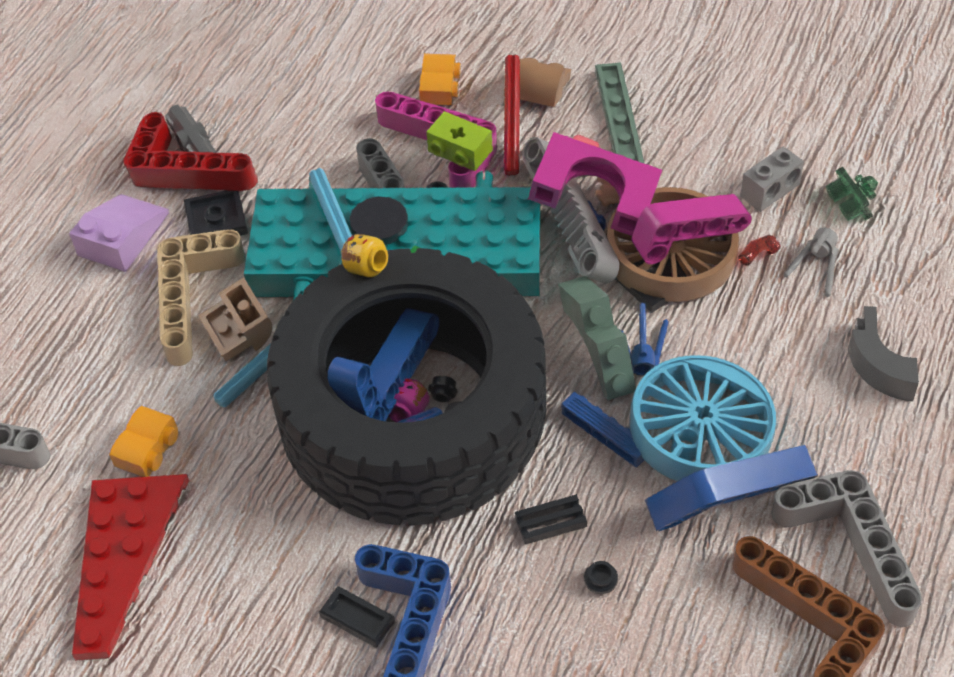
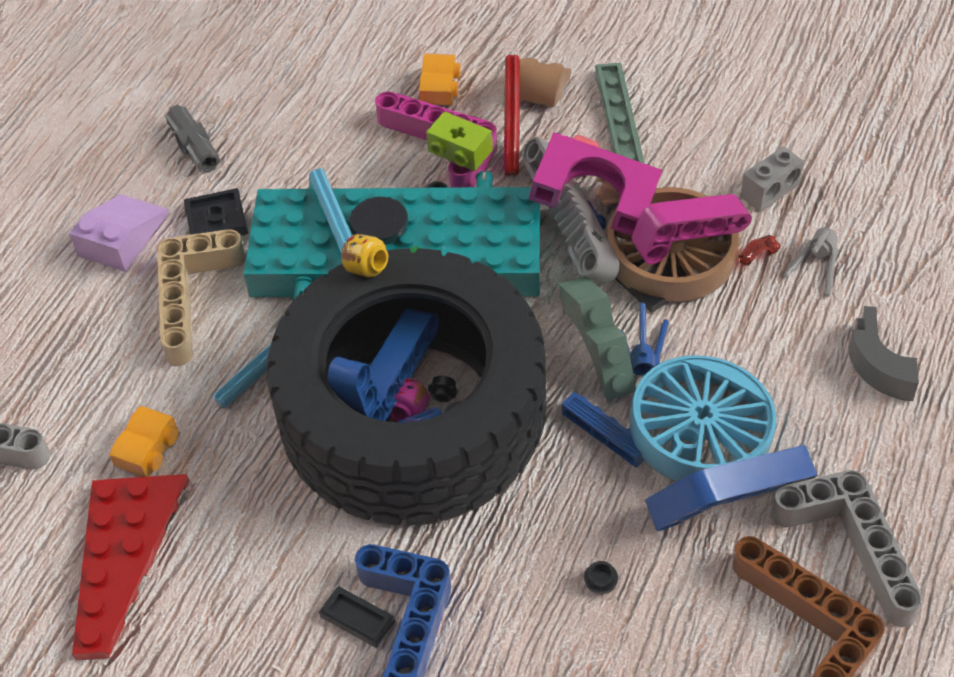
(155, 167): red beam -> none
(237, 321): medium nougat brick -> none
(377, 165): dark grey beam -> none
(549, 514): black tile -> none
(857, 193): clear green hips -> none

